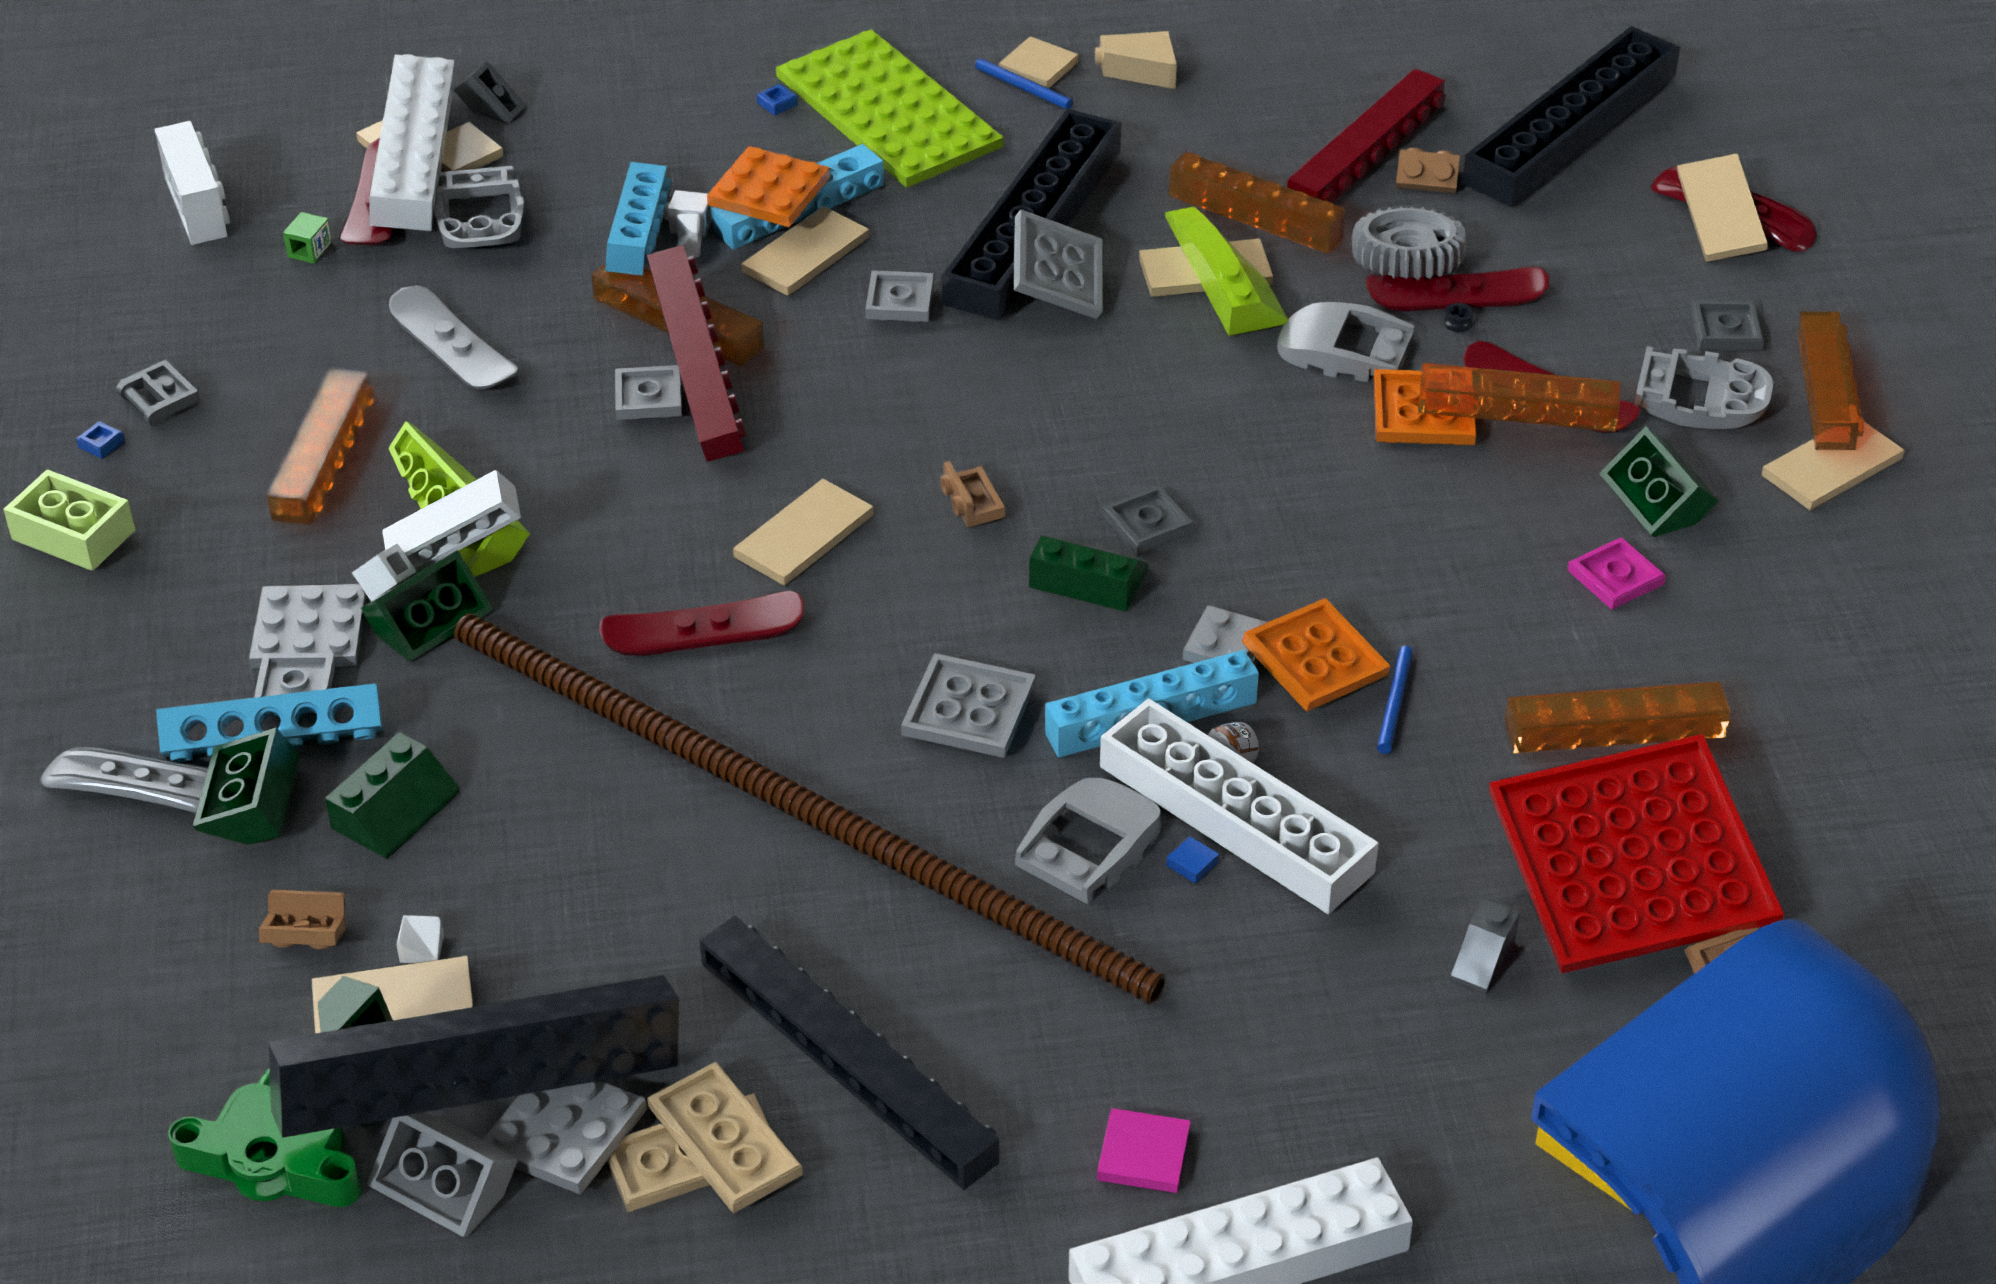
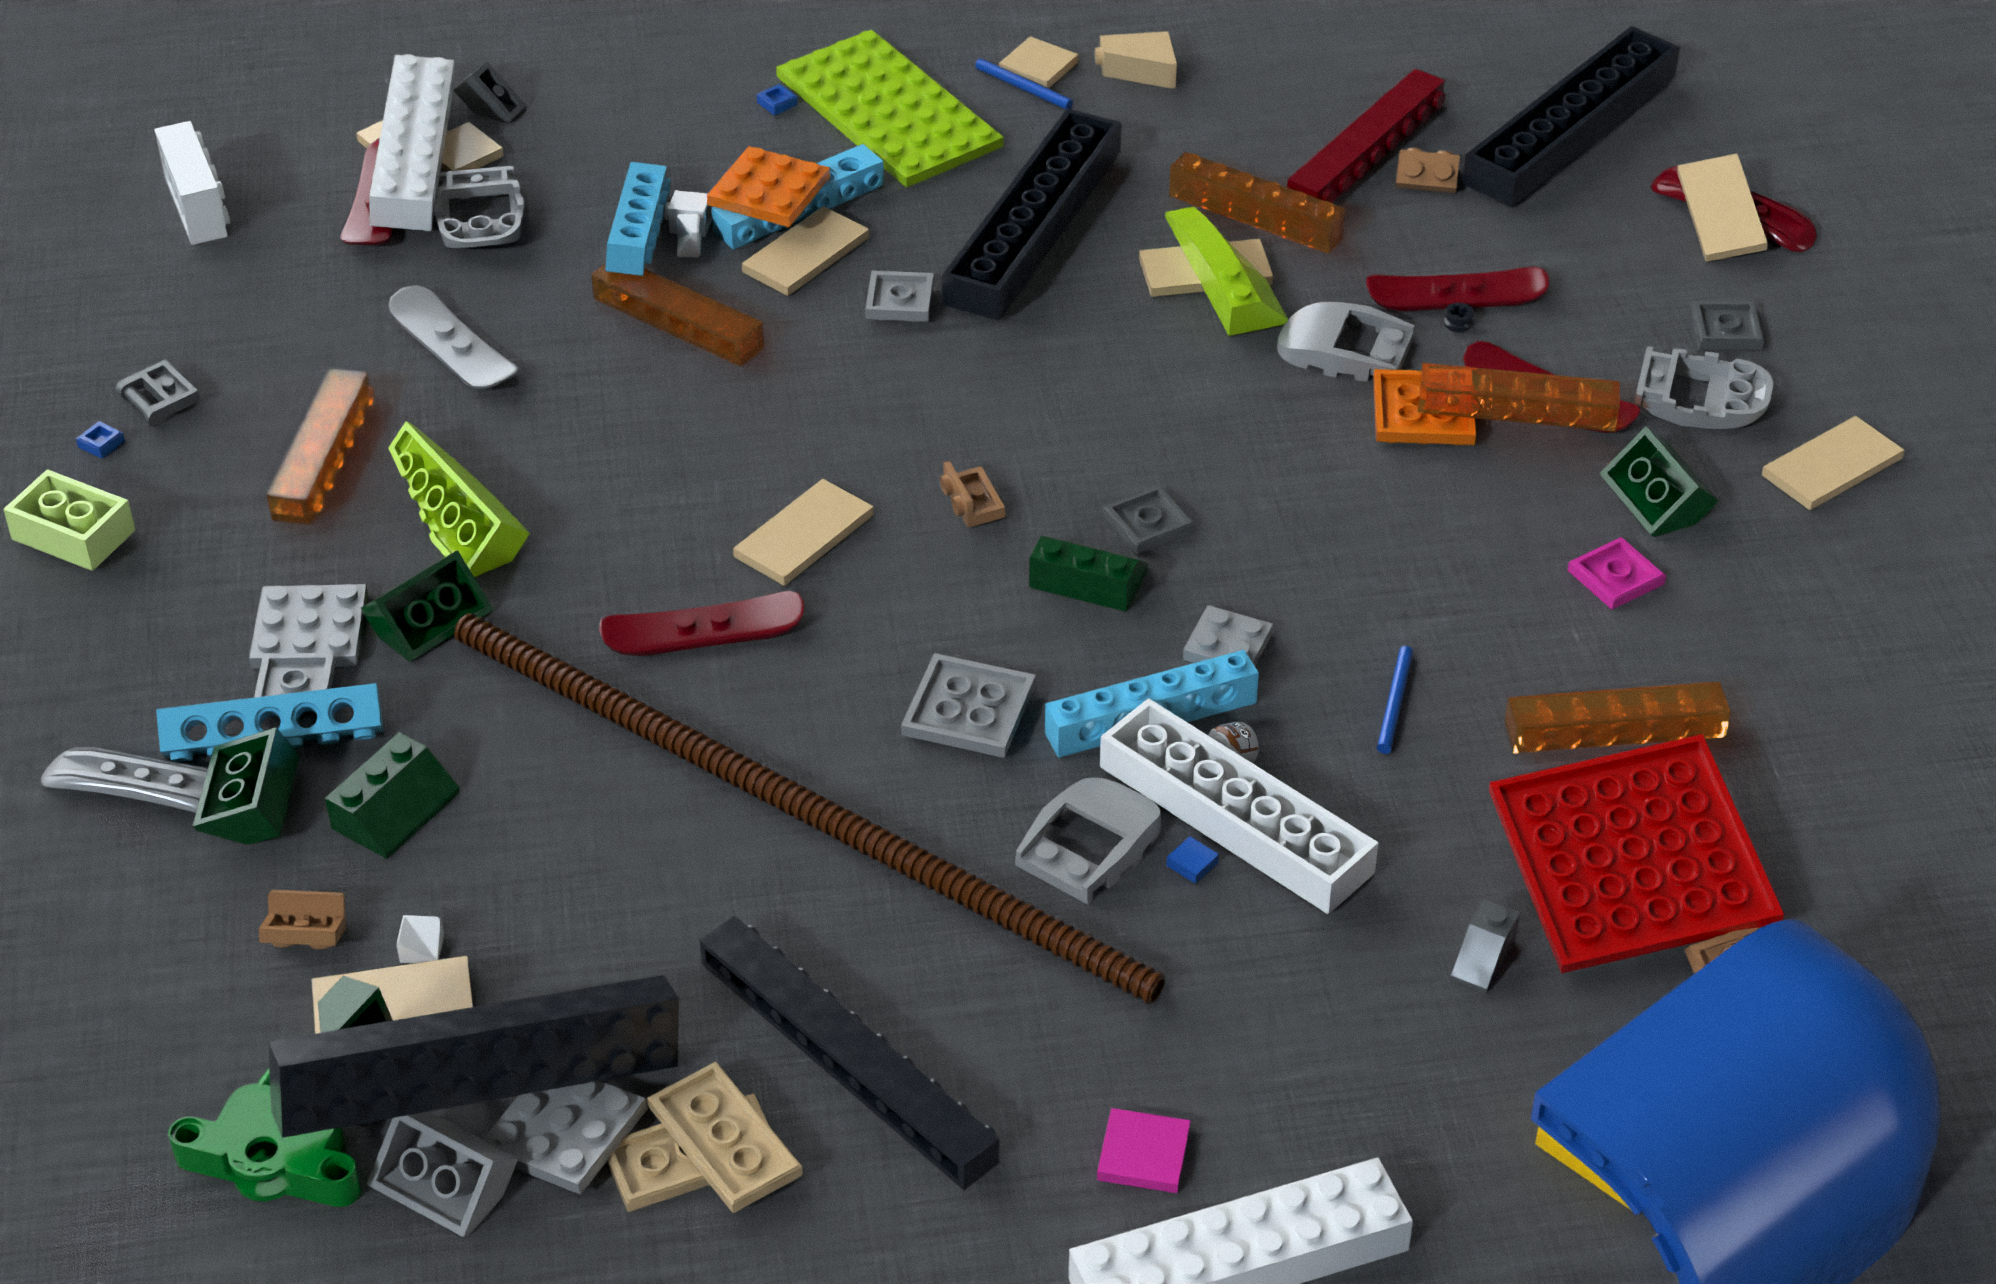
(307, 237): bright green brick -> none
(384, 571): white brick -> none
(455, 520): white brick -> none
(648, 392): light grey plate -> none
(695, 353): dark red brick -> none
(1058, 264): light grey plate -> none
(1316, 654): orange plate -> none
(1409, 242): light grey gear -> none
(1829, 381): clear orange brick -> none

